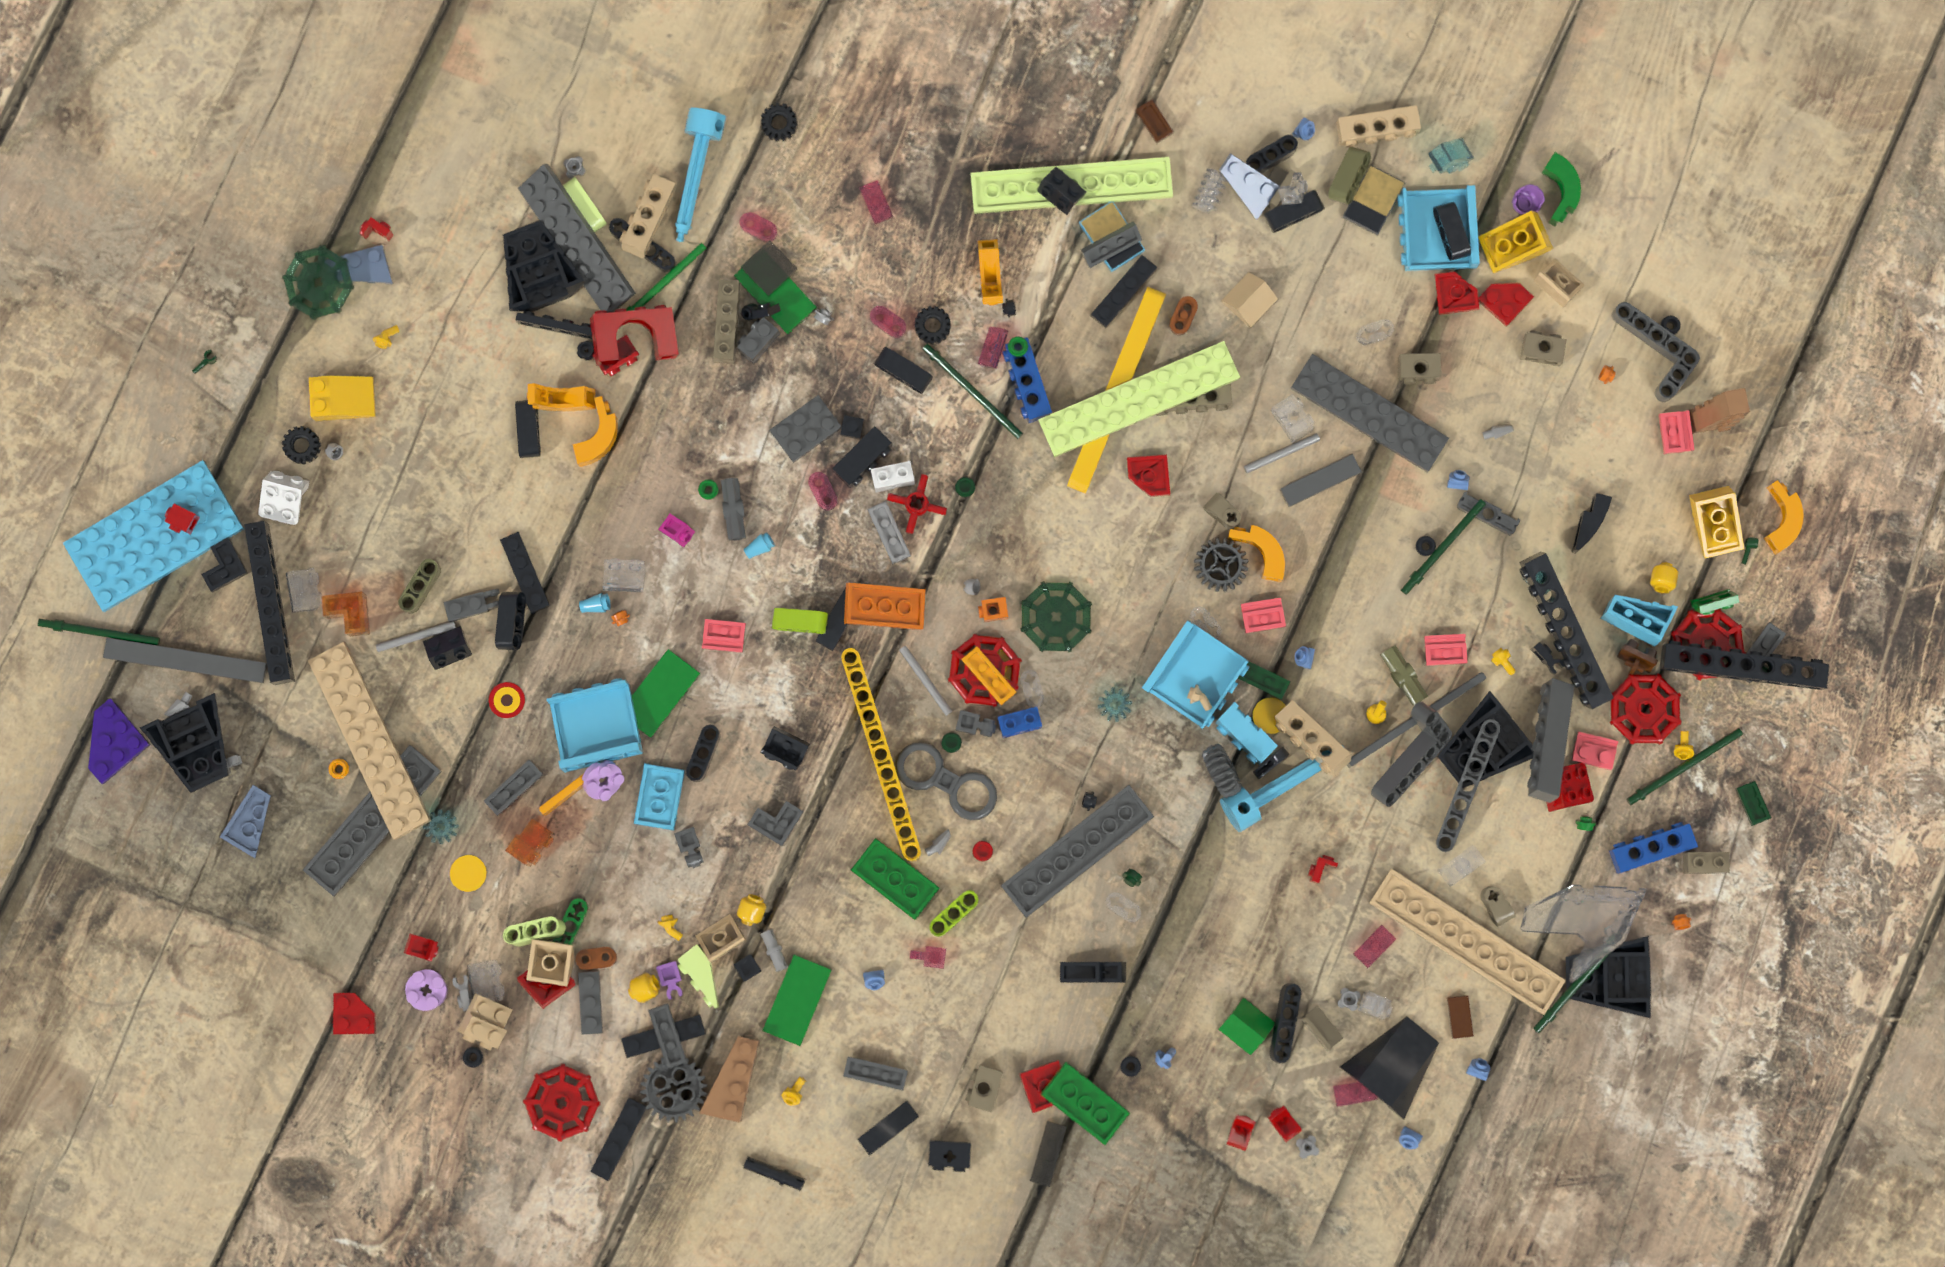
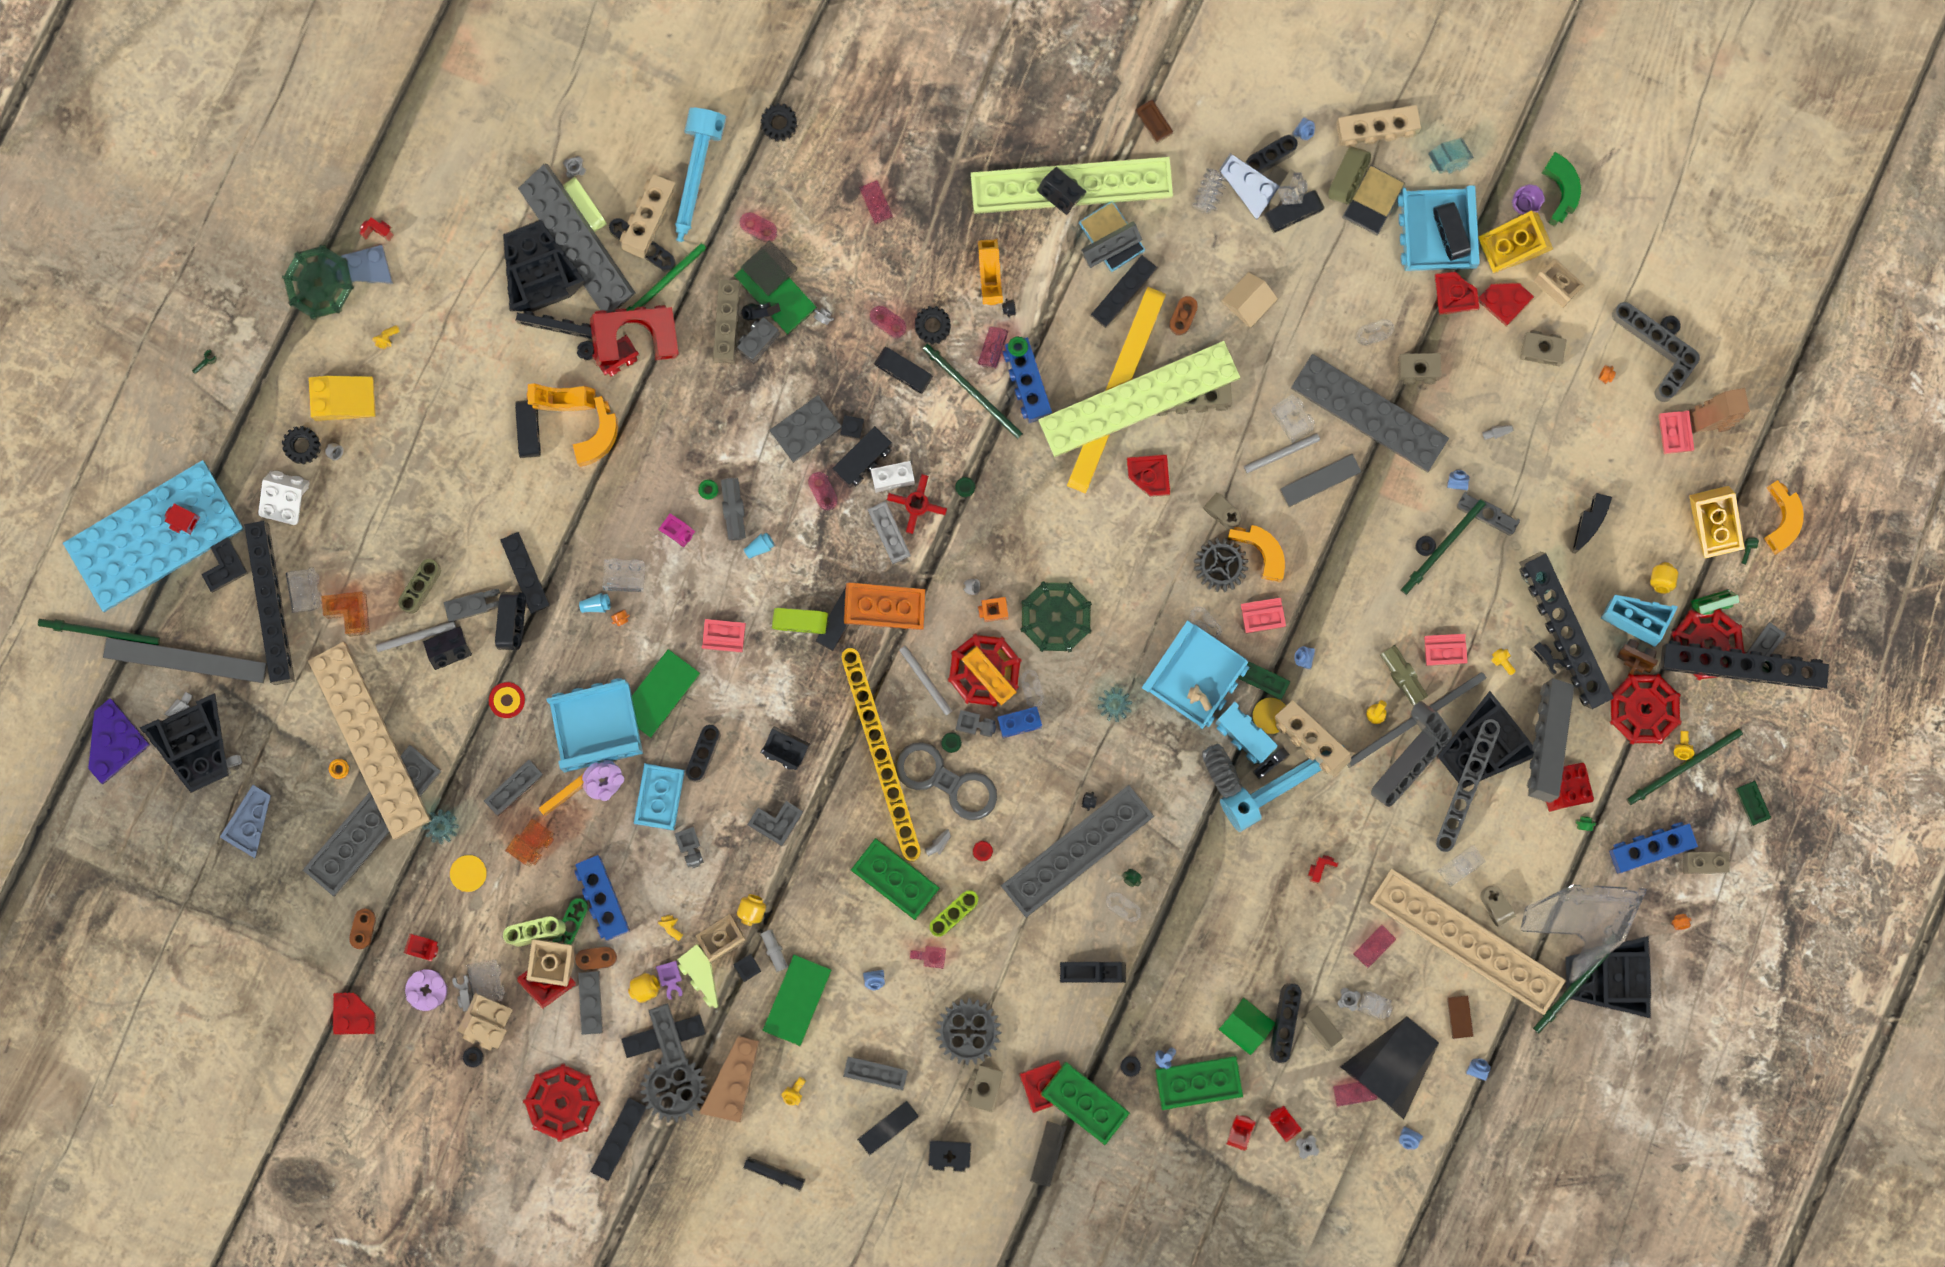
(364, 929): none -> dark orange plate
(619, 924): none -> blue brick
(969, 1012): none -> dark grey gear
(1199, 1083): none -> green tile
(1594, 751): coral plate -> none

